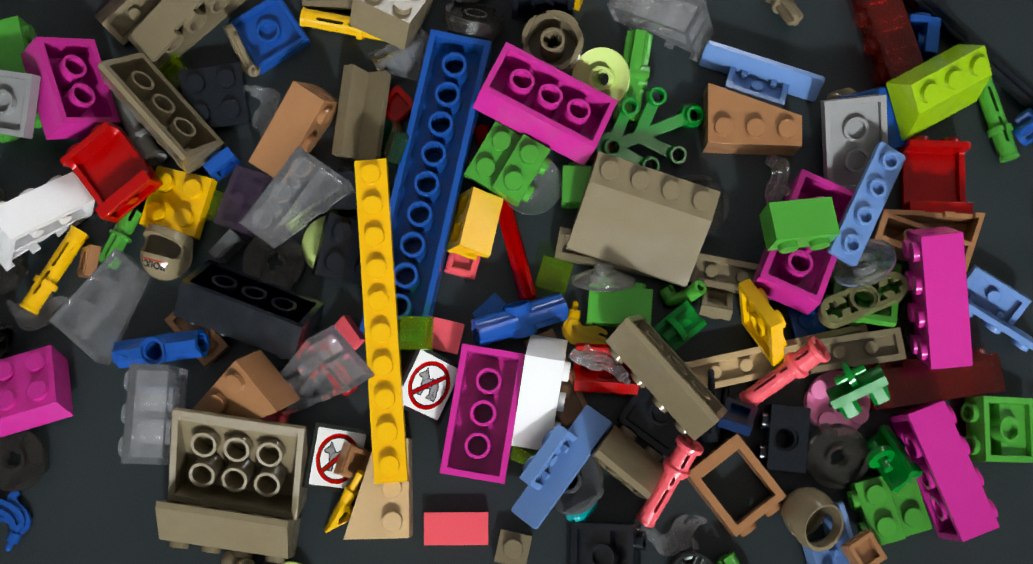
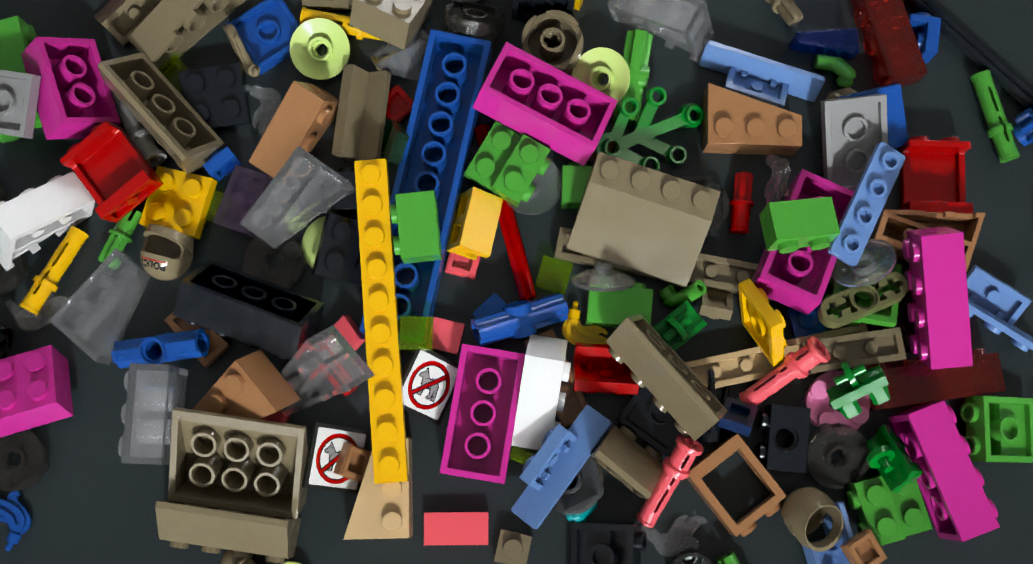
(88, 260): medium nougat tile -> none
(227, 246): dark grey tile -> none
(305, 46): none -> yellowish green dish
(344, 504): yellow hand -> none
(417, 227): none -> bright green brick
(600, 361): clear piece -> none
(741, 203): none -> red axle
(833, 42): none -> clear blue slope
(838, 66): none -> bright green arm
(938, 88): lime slope -> none

